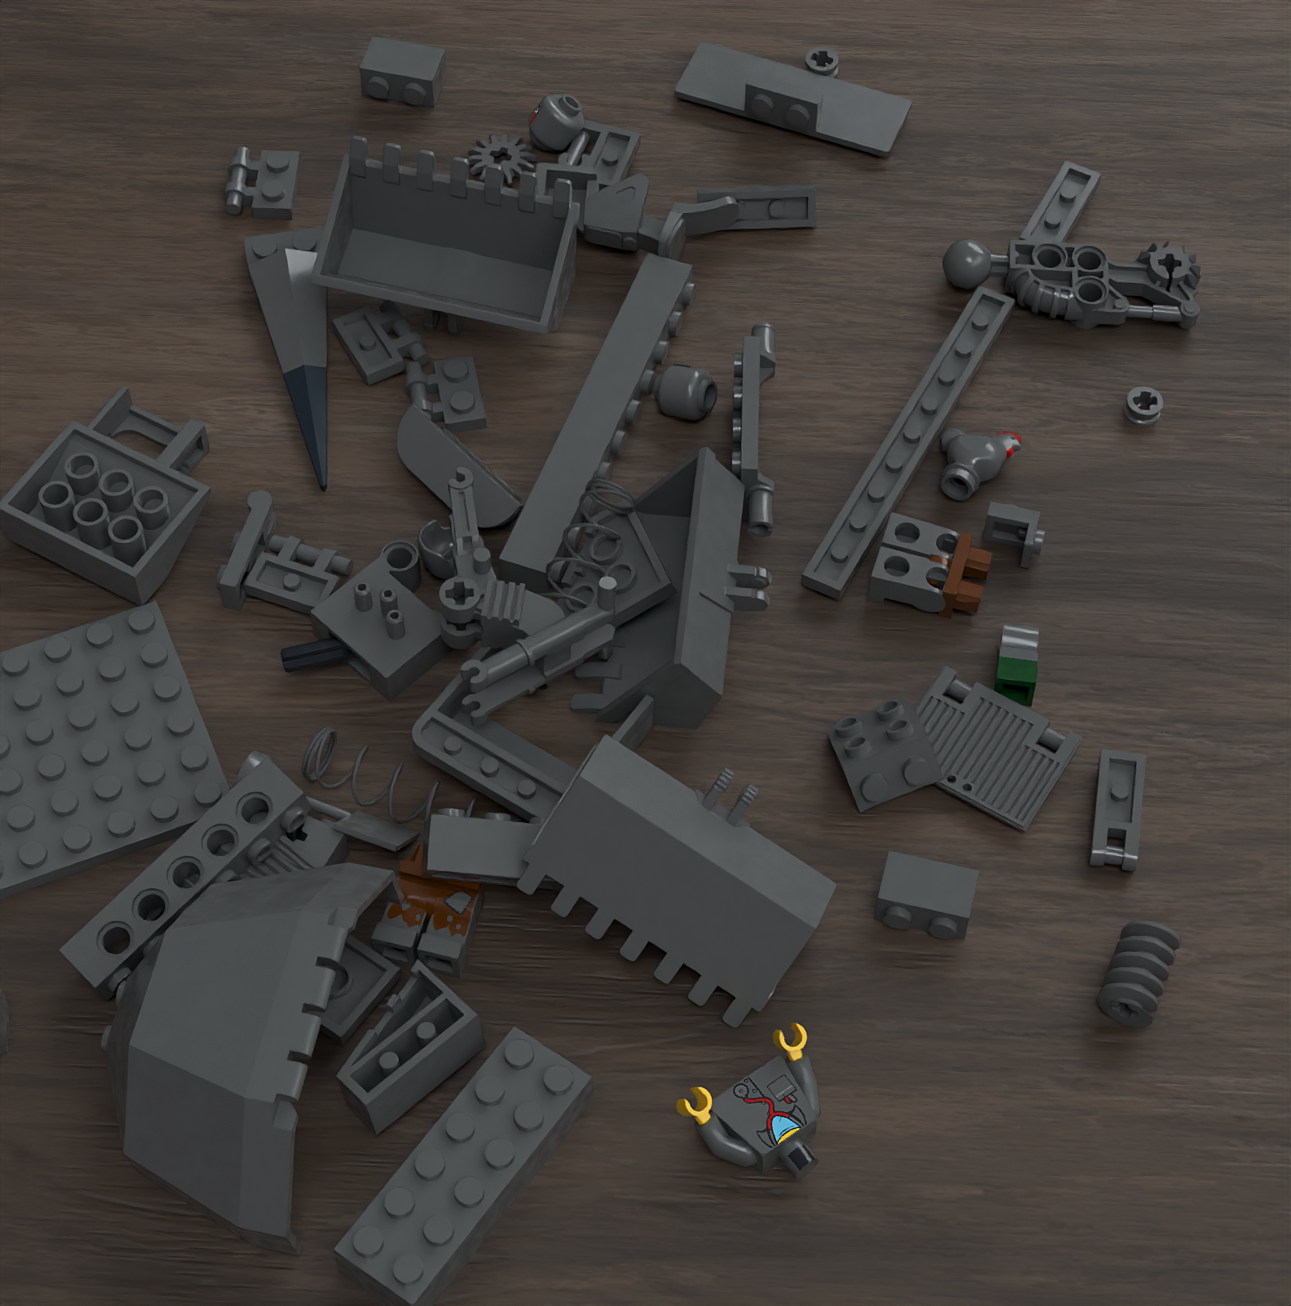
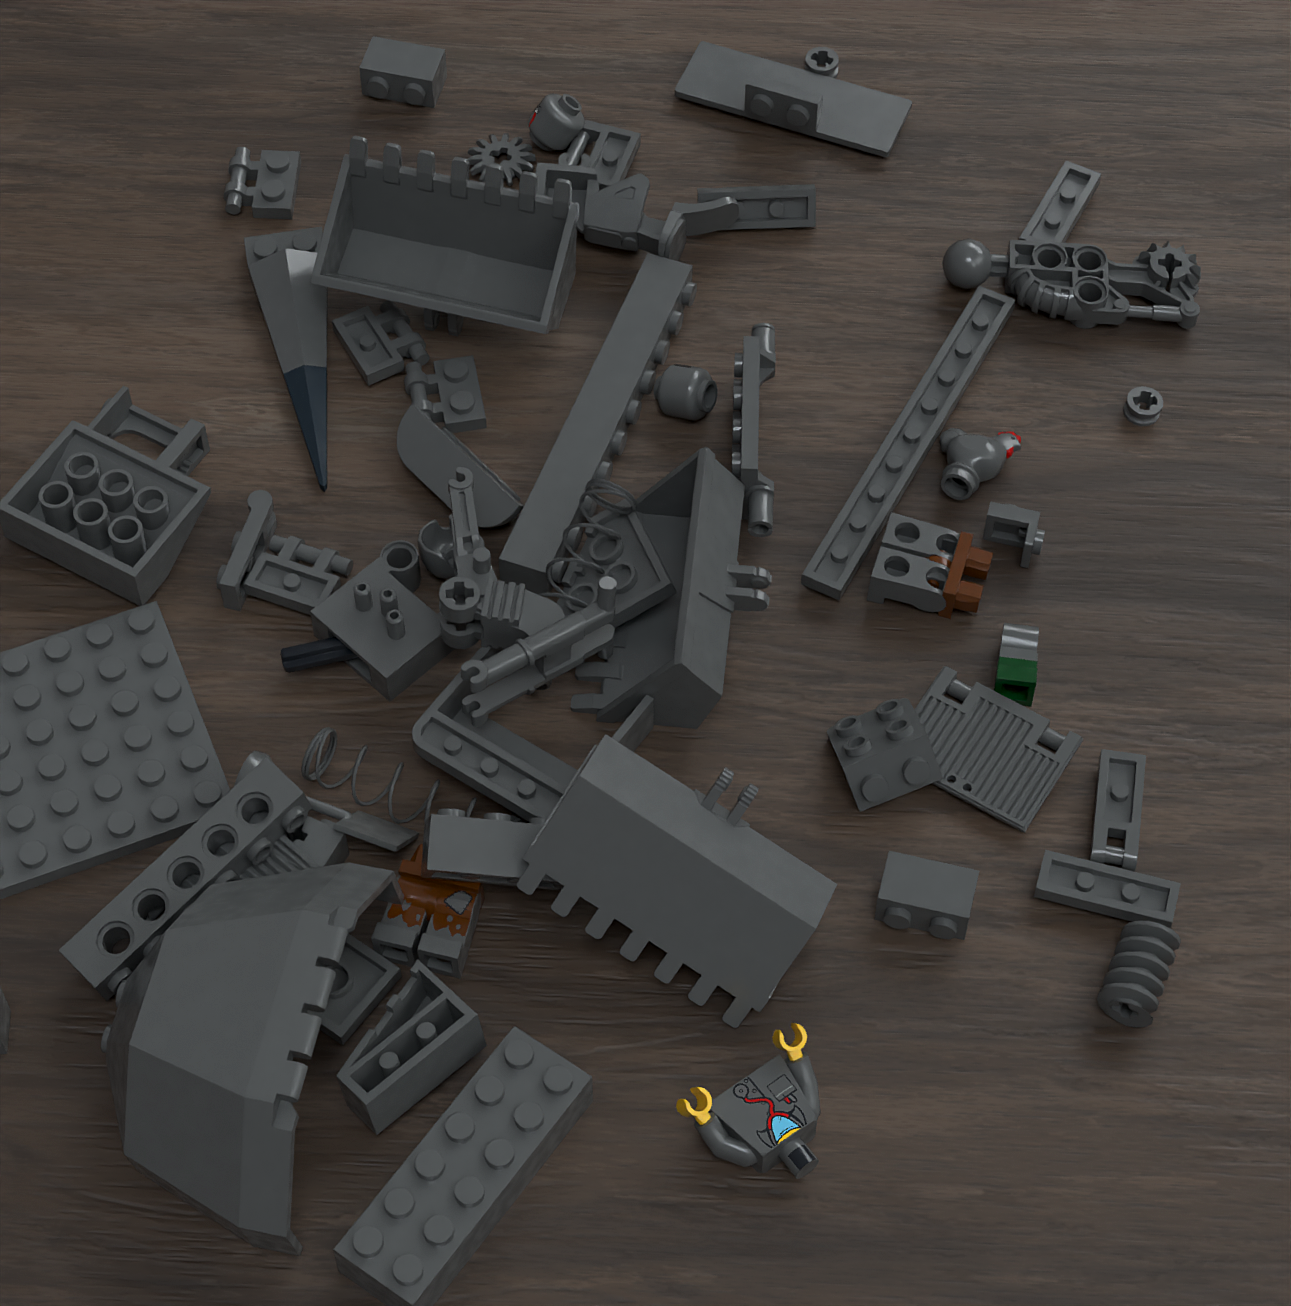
(1106, 889): none -> dark grey plate

